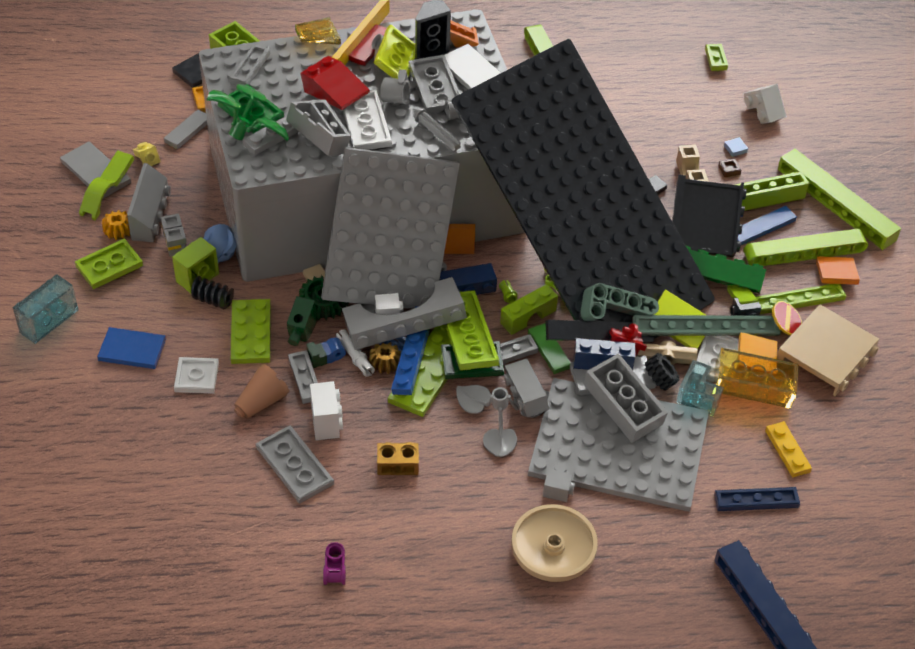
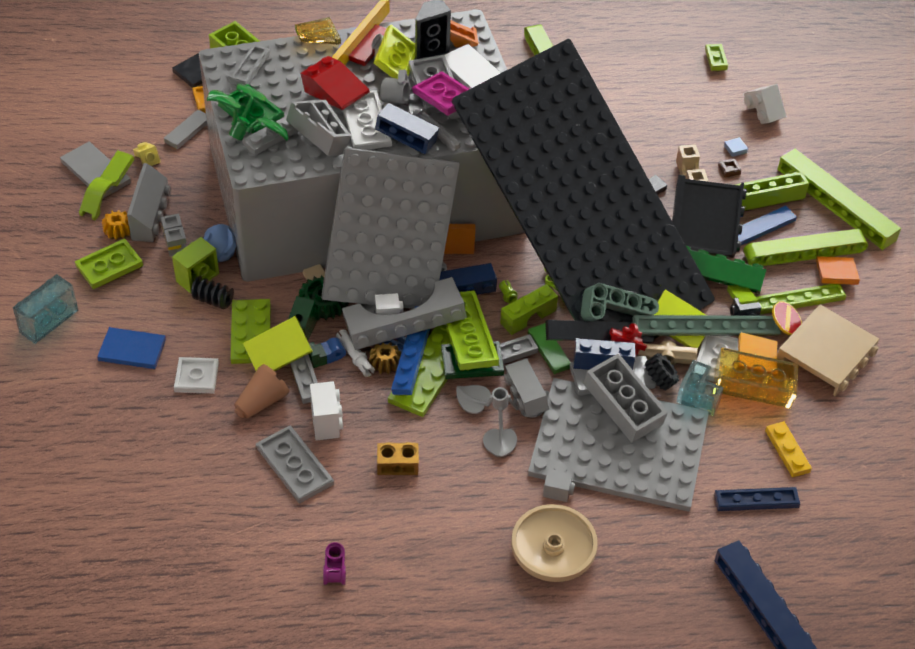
(278, 345): none -> neon yellow tile
(406, 128): none -> brick
(439, 91): none -> dark pink tile

